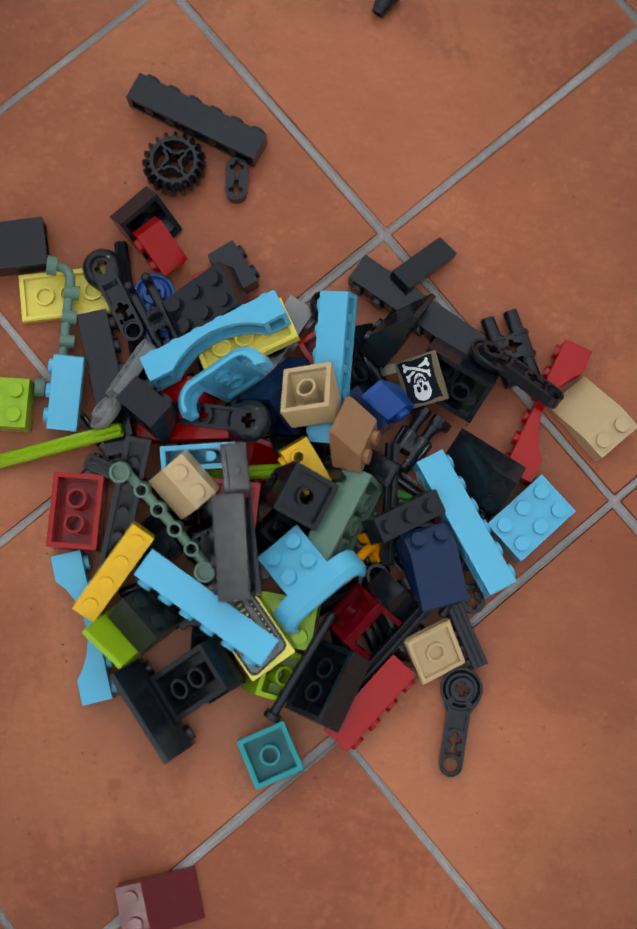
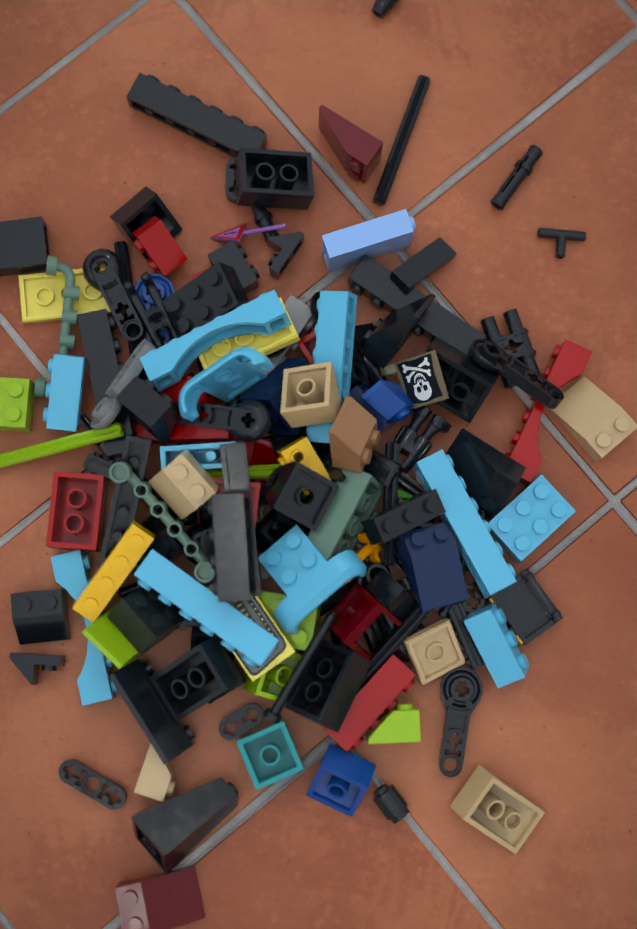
(29, 664): none -> black slope
(41, 616): none -> black slope
(80, 768): none -> black beam
(155, 777): none -> tan slope
(181, 823): none -> black slope
(188, 151): black gear -> none
(237, 232): none -> medium lavender piece
(245, 726): none -> black beam
(263, 219): none -> black pin
(274, 179): none -> black brick
(287, 247): none -> black slope
(341, 780): none -> blue slope
(353, 147): none -> dark red slope
(368, 238): none -> light blue brick
(390, 803): none -> black brick
(397, 726): none -> lime slope
(401, 140): none -> black axle
(496, 809): none -> tan slope
(497, 645): none -> medium azure brick
(522, 169): none -> black pin
(526, 607): none -> black piece
(561, 236): none -> black piece

